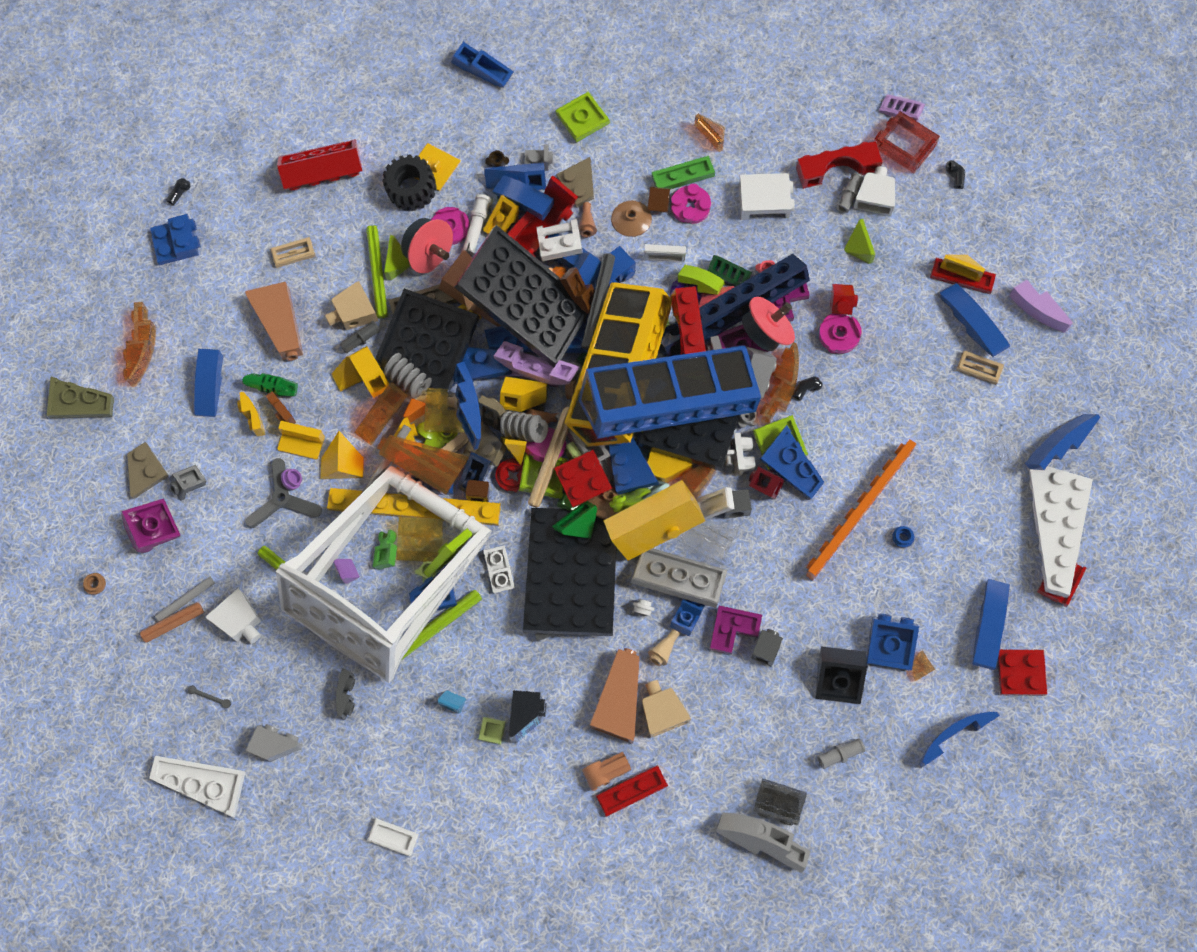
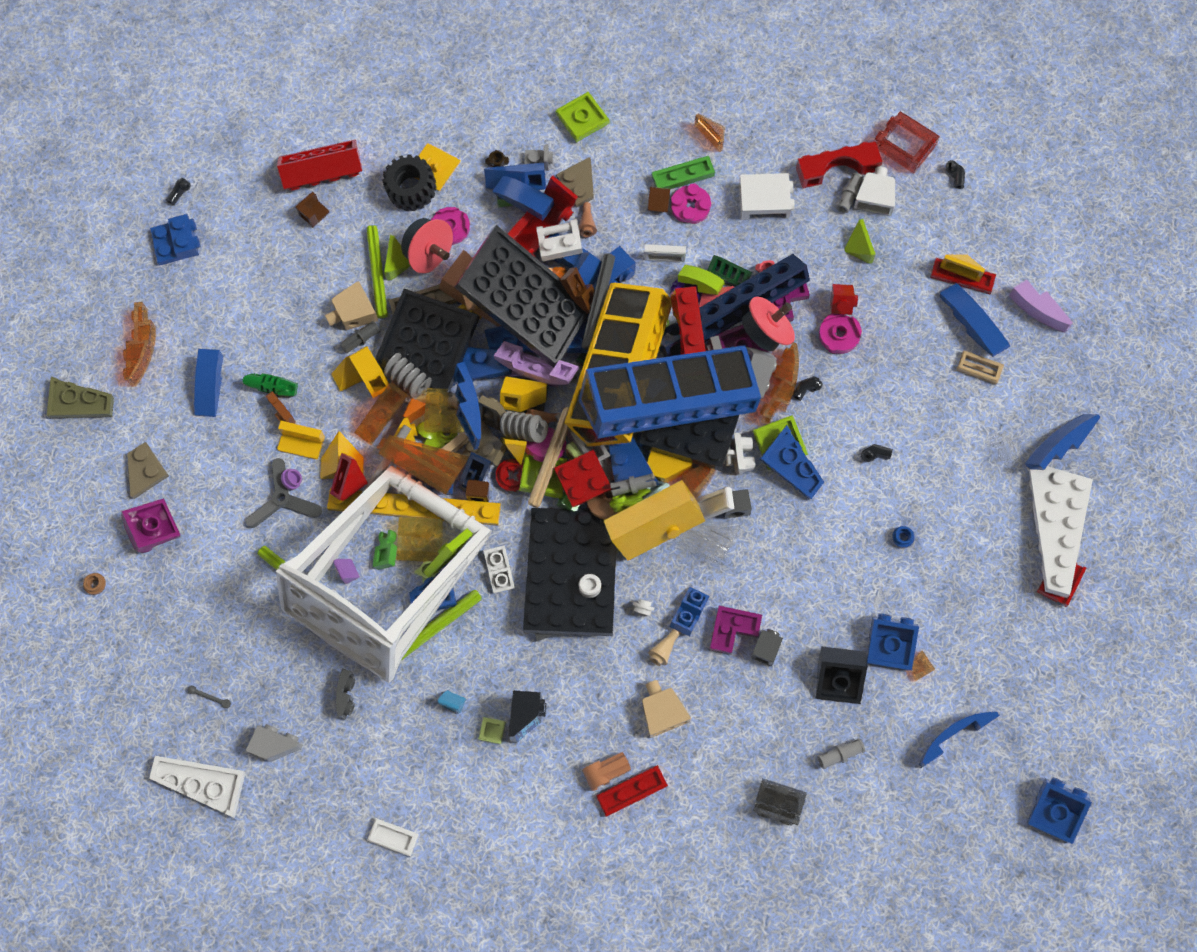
(171, 622): nougat axle -> none
(185, 599): light grey bar -> none
(186, 481): dark grey bracket -> none
(236, 617): white torso -> none
(250, 412): yellow slope -> none
(276, 312): nougat slope -> none
(279, 263): tan tile -> none
(311, 210): none -> reddish brown panel
(347, 478): none -> red slope
(478, 216): white pin -> none
(481, 65): blue slope -> none
(503, 215): yellow slope -> none
(570, 389): medium nougat plate -> none
(579, 521): green slope -> none
(589, 585): none -> white tile
(618, 702): nougat slope -> none
(633, 484): none -> light grey pin
(634, 225): medium nougat dish -> none
(679, 577): light grey tile -> none
(751, 420): light grey plate -> none
(756, 481): dark red brick -> none
(764, 836): light grey slope -> none
(854, 515): orange plate -> none
(874, 451): none -> black arm
(912, 105): lavender slope -> none
(991, 624): blue slope -> none
(1022, 672): red plate -> none
(1059, 810): none -> blue plate

